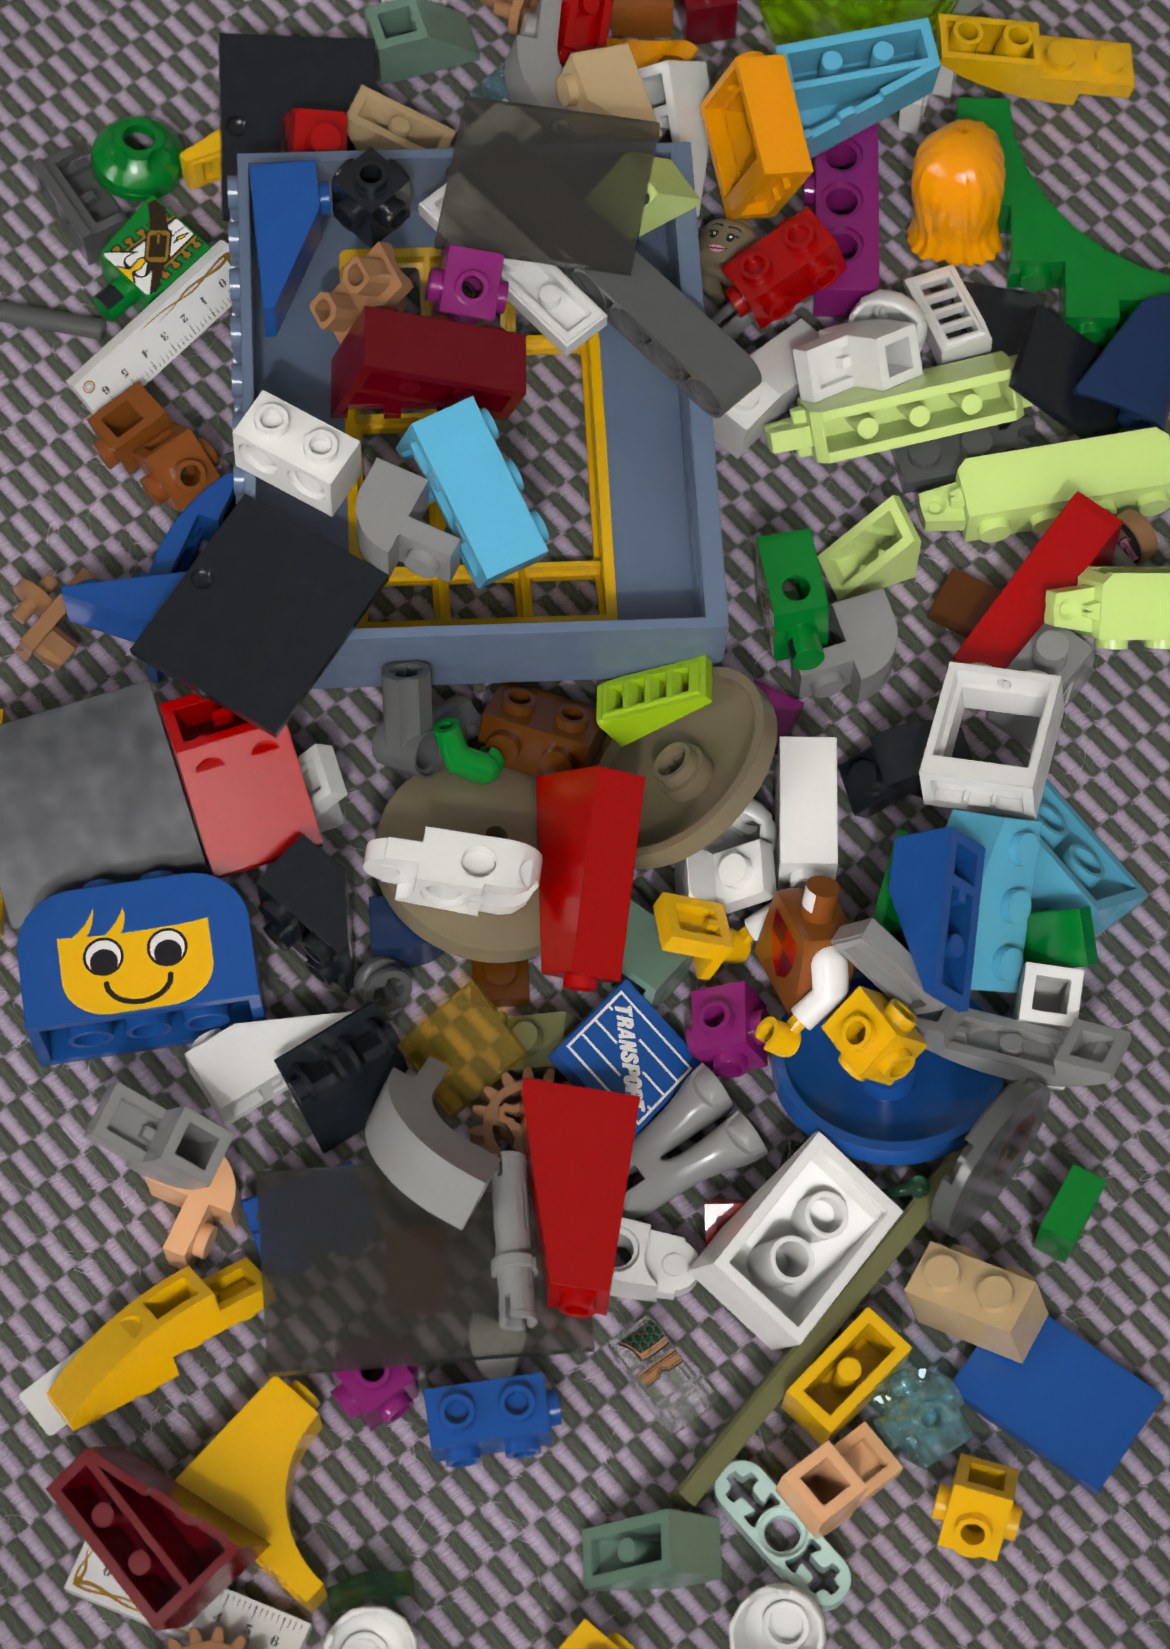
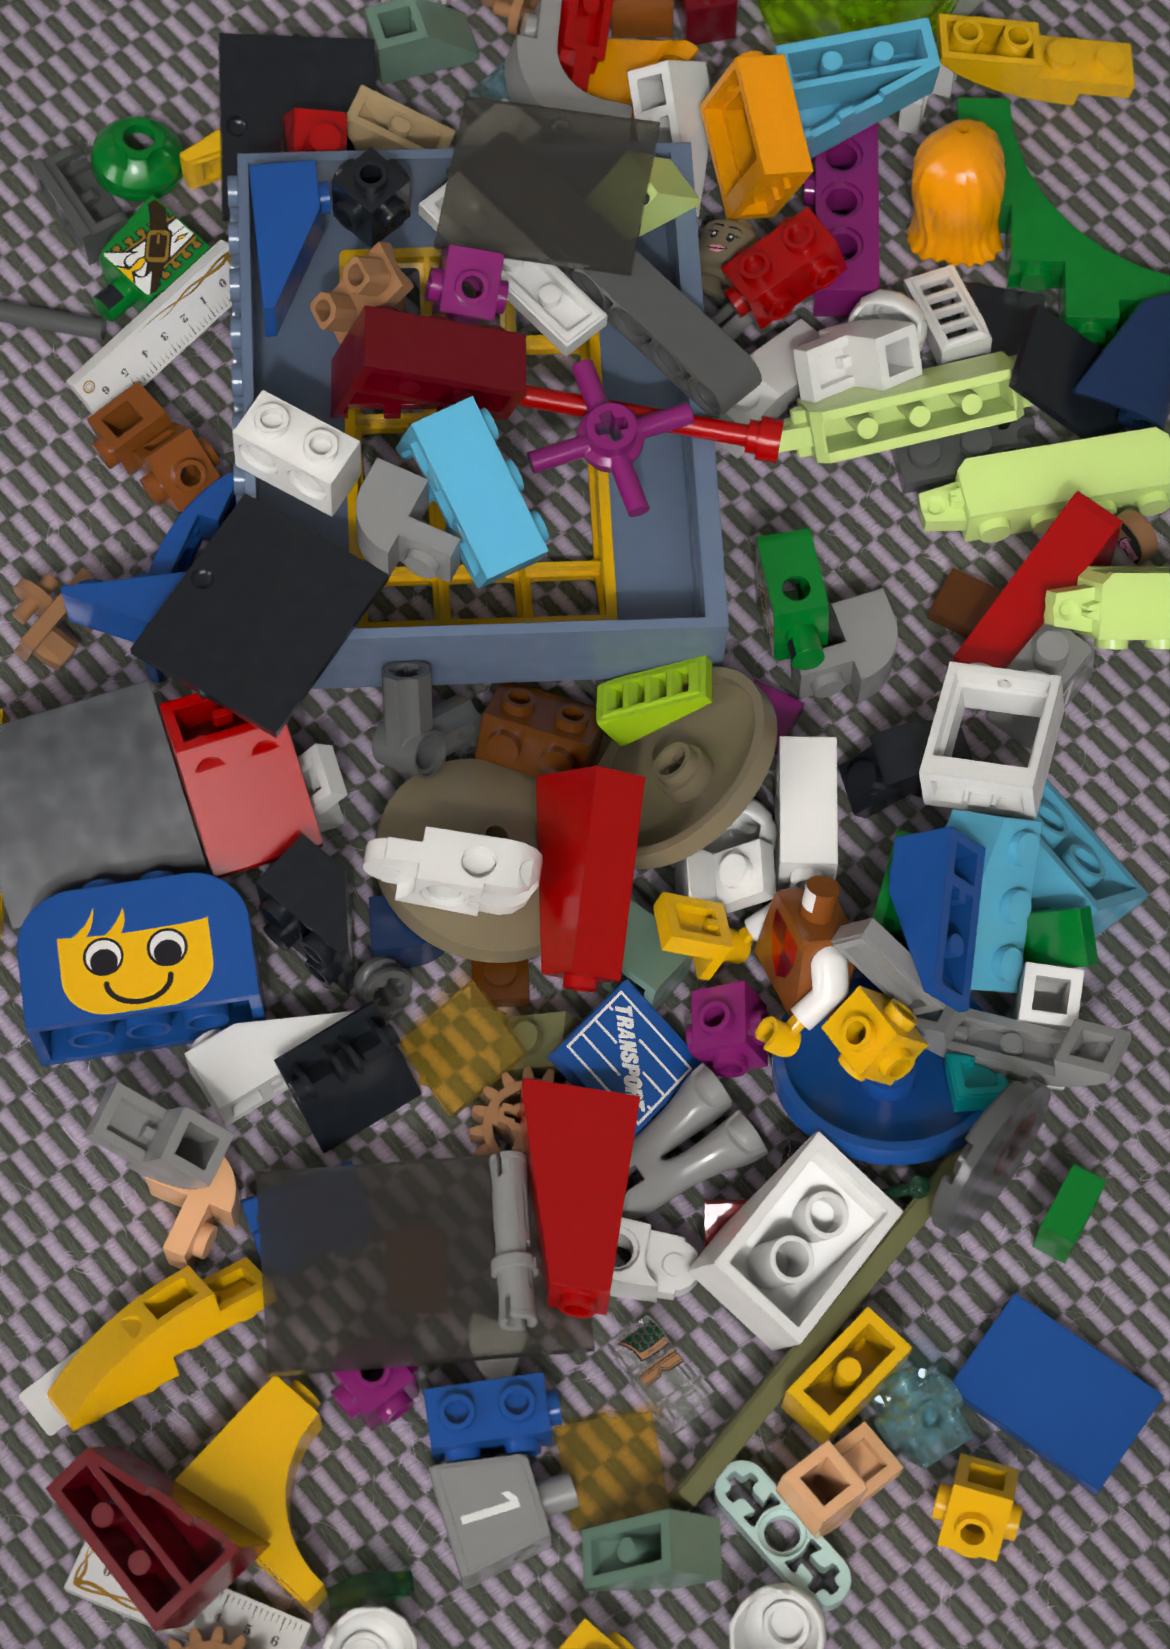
(422, 1152): light grey arch -> none
(475, 765): green arm -> none
(497, 1512): none -> light grey torso
(595, 444): none -> magenta bar
(605, 84): tan slope -> none
(612, 1468): none -> clear yellow piece
(757, 437): none -> red piece
(873, 552): yellowish green slope -> none
(971, 1084): none -> teal tile
(977, 1300): tan brick -> none

